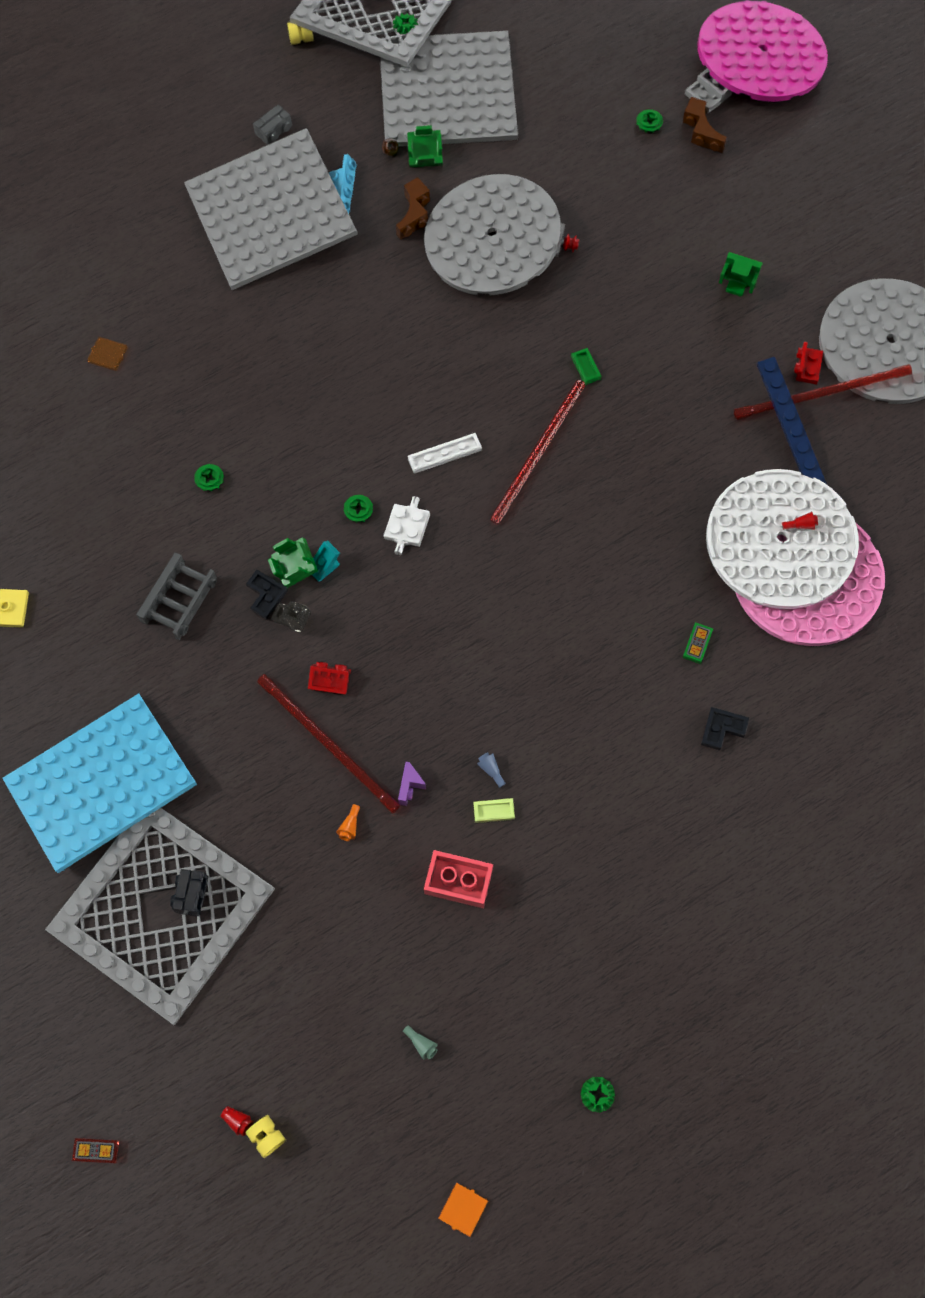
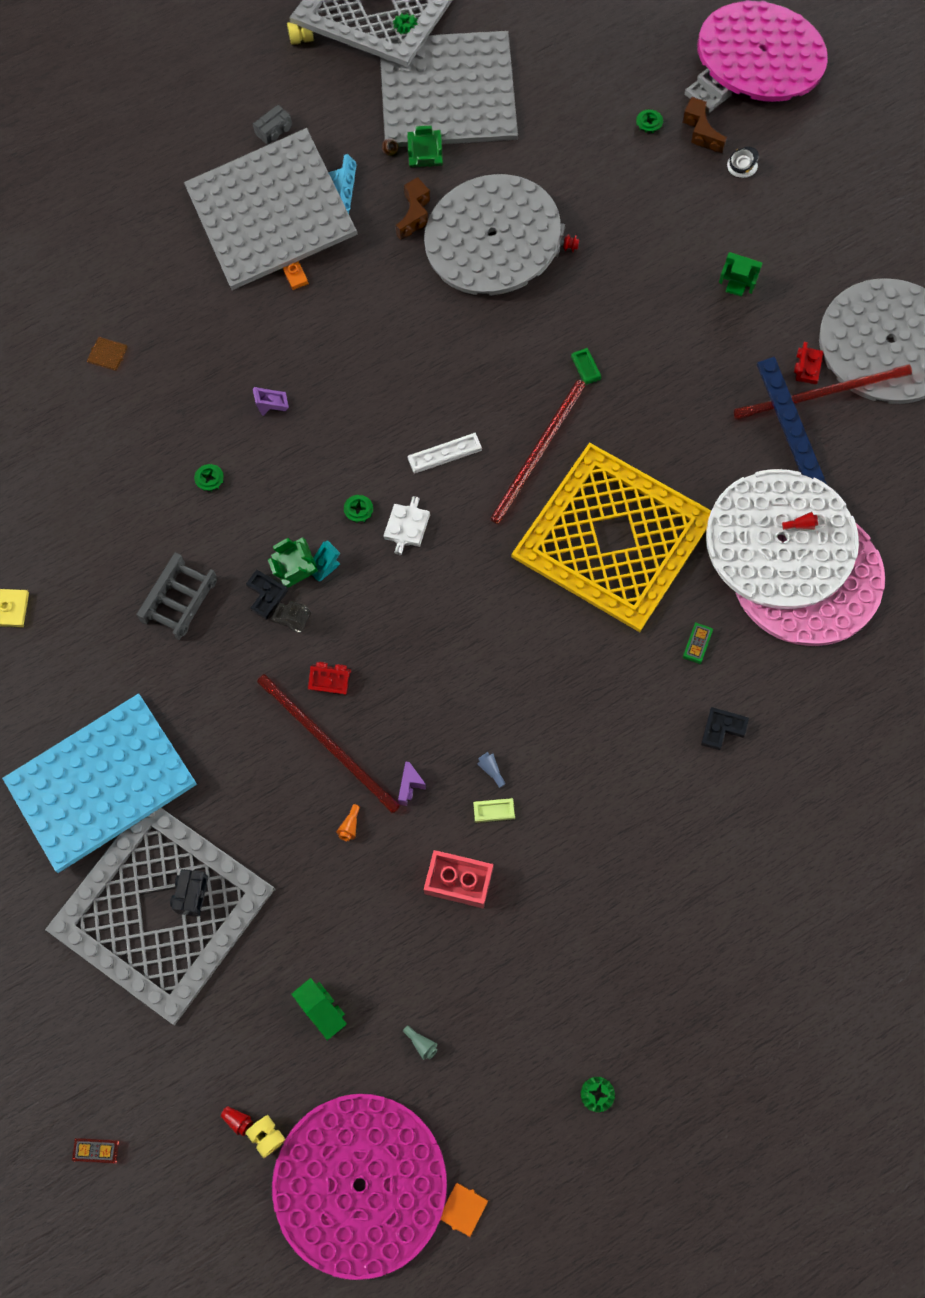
(270, 399): none -> medium lavender slope
(295, 275): none -> orange plate
(318, 1007): none -> green brick
(352, 1230): none -> dark pink plate
(632, 615): none -> yellow plate
(743, 162): none -> white piece

